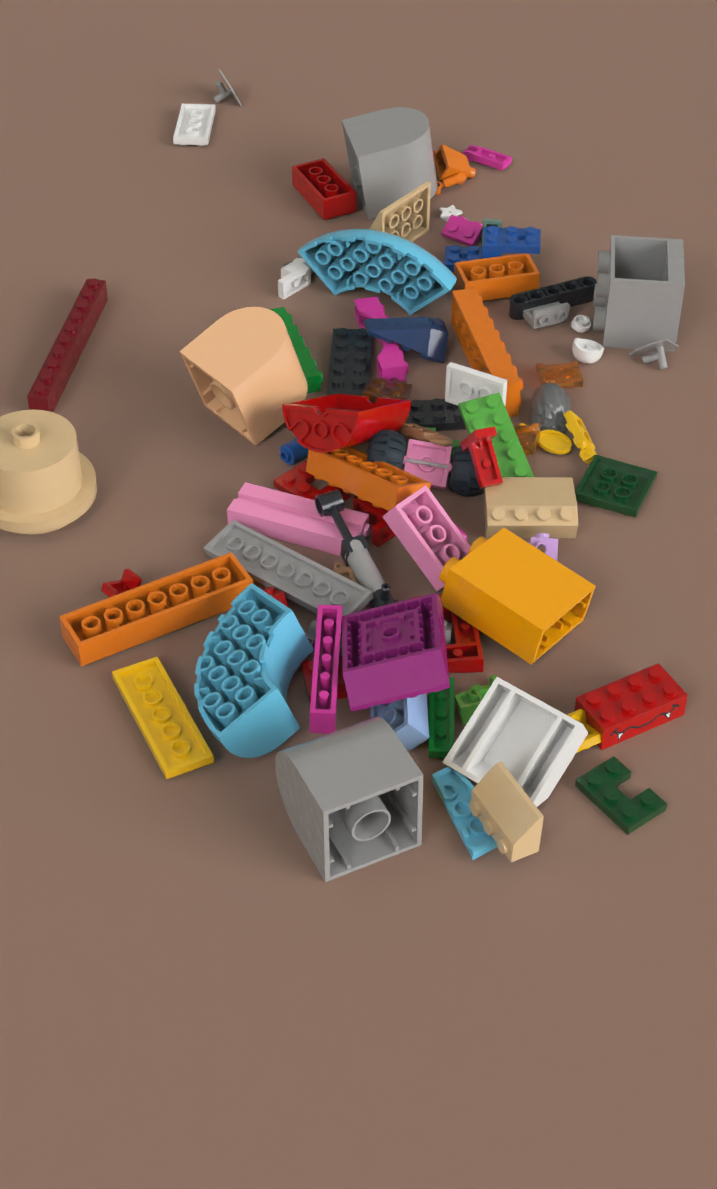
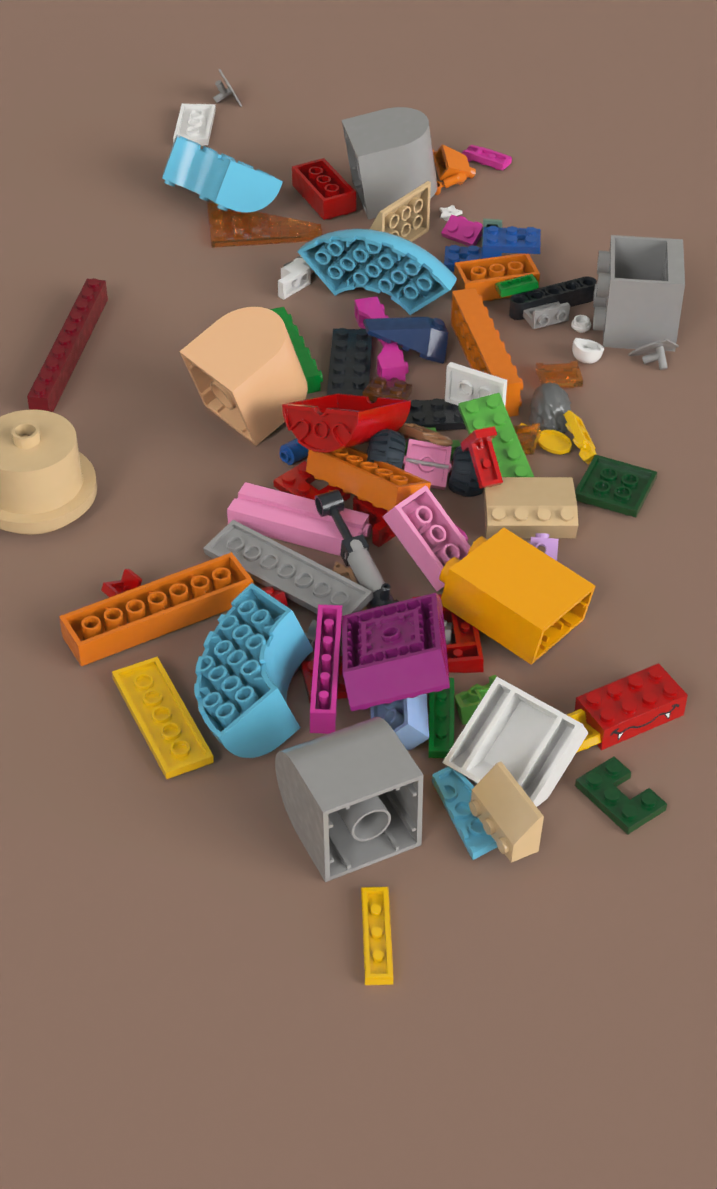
(219, 177): none -> medium azure brick
(256, 228): none -> clear orange wing
(377, 936): none -> yellow tile
(516, 285): none -> green plate

